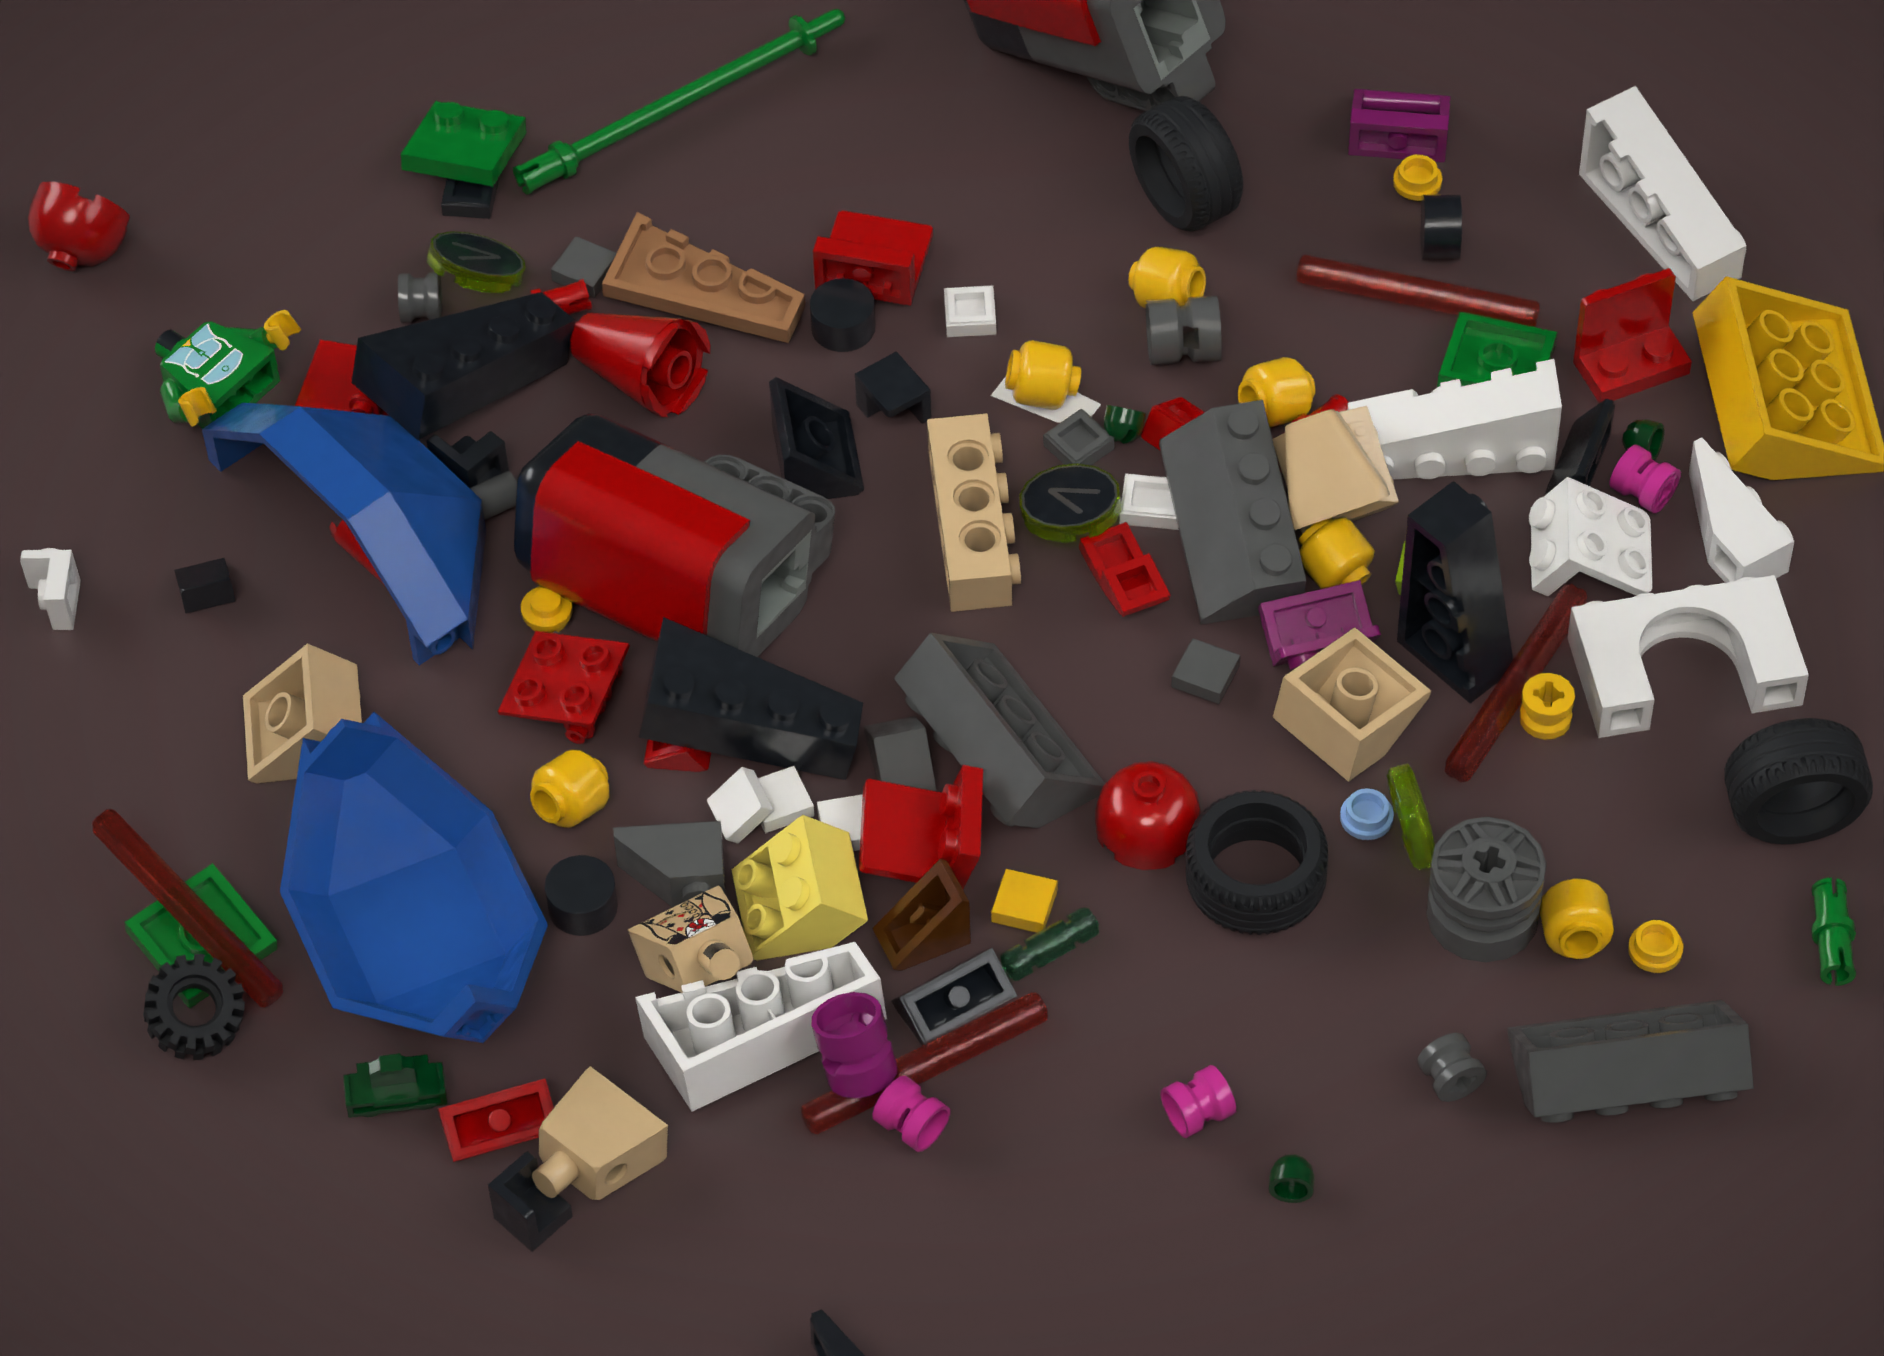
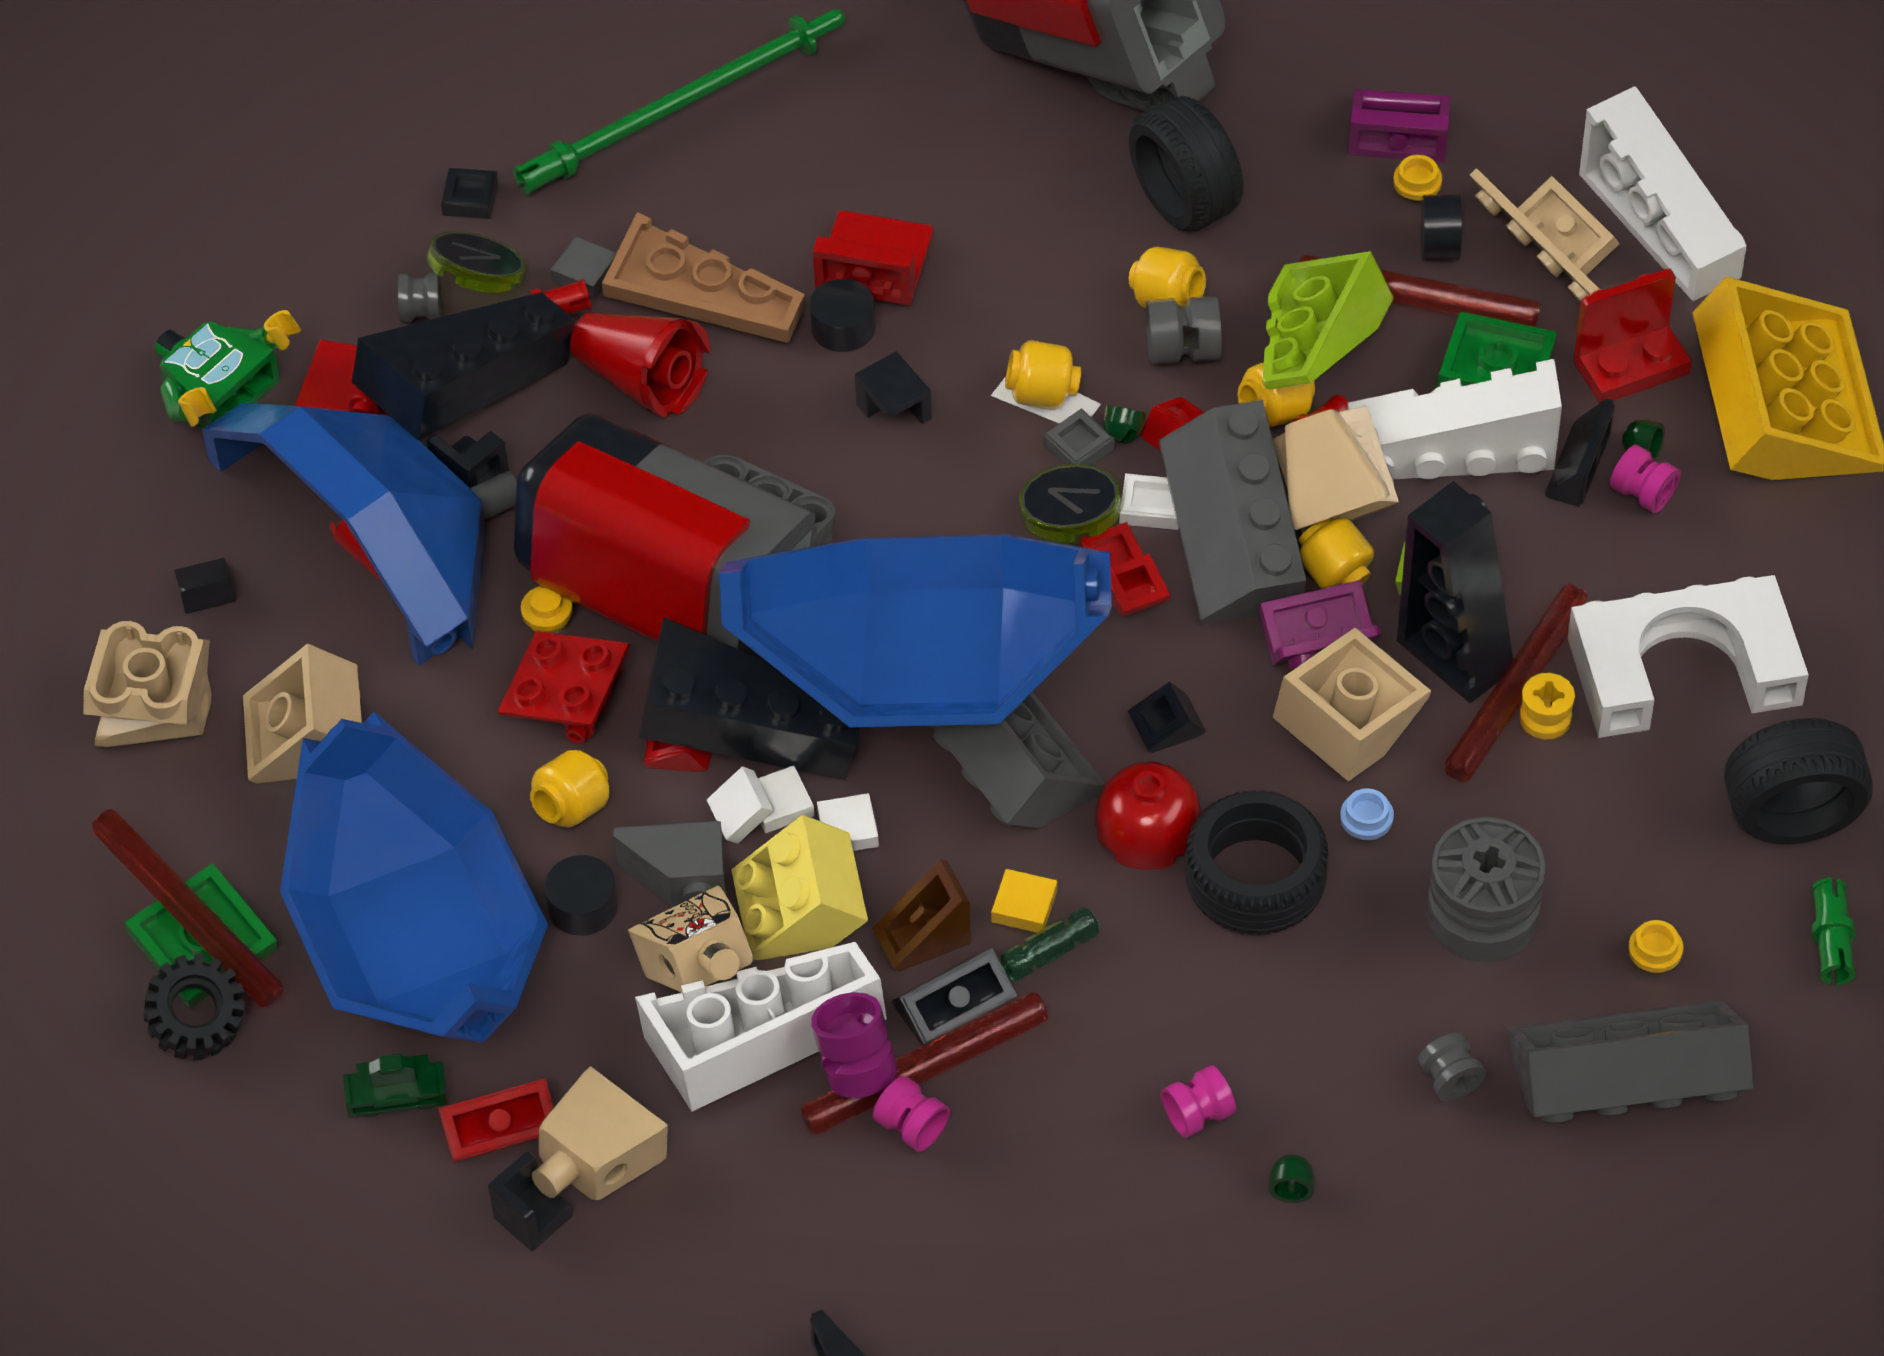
(57, 583): white bracket -> none
(75, 227): red cylinder -> none
(147, 685): none -> tan piece
(463, 143): green plate -> none
(814, 442): black slope -> none
(901, 753): dark grey slope -> none
(914, 827): red bracket -> none
(918, 622): none -> blue panel
(970, 311): white tile -> none
(970, 512): tan brick -> none
(1166, 718): none -> black slope
(1205, 671): dark grey tile -> none
(1321, 315): none -> lime wedge
(1412, 815): clear neon green tile -> none
(1558, 225): none -> tan bracket
(1576, 918): yellow head -> none
(1592, 534): white bracket -> none
(1734, 525): white slope -> none

